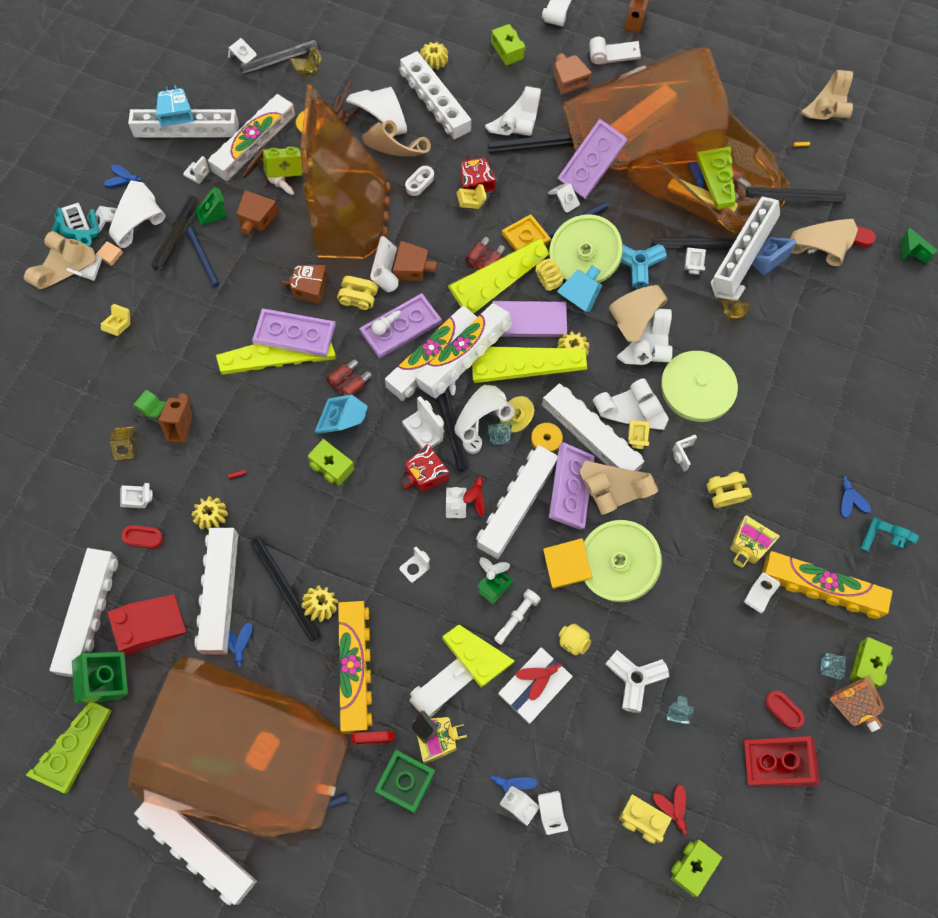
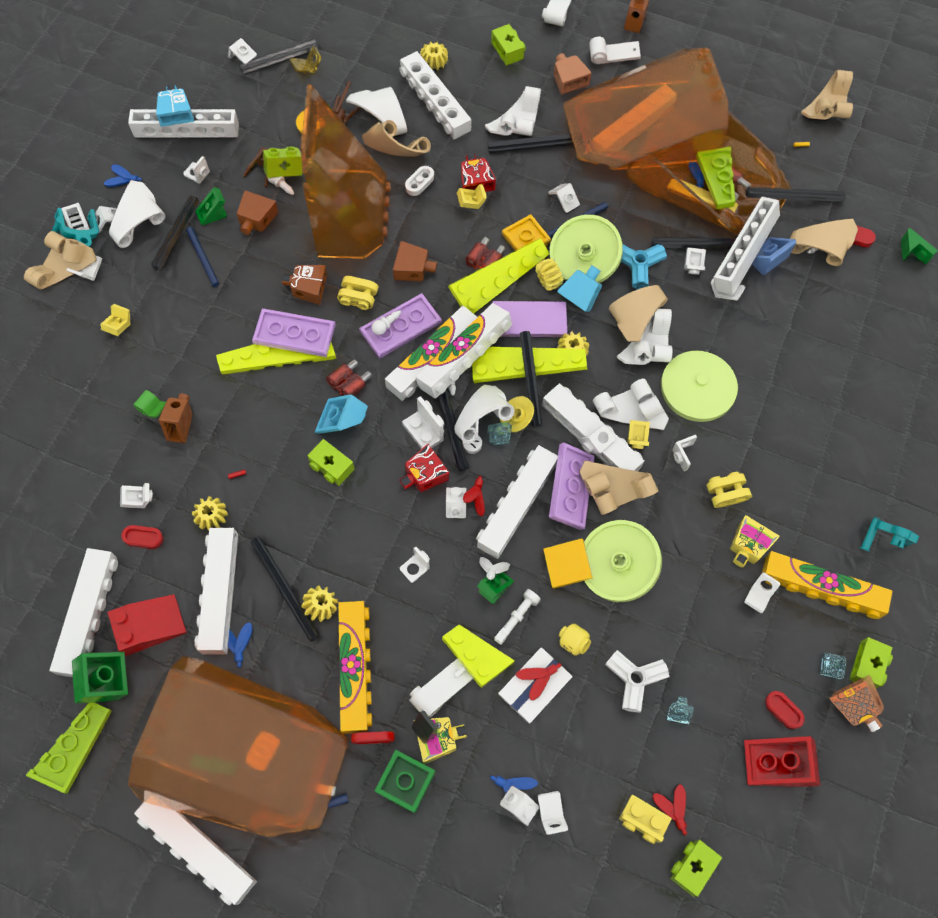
(109, 253): light nougat tile -> none
(119, 437): clear yellow bracket -> none
(251, 137): white brick -> none
(382, 266): white door -> none
(530, 375): none -> black axle
(547, 430): yellow piece -> none
(591, 443): none -> white bracket
(593, 158): lavender tile -> none
(737, 309): clear yellow bracket -> none
(851, 496): blue piece -> none

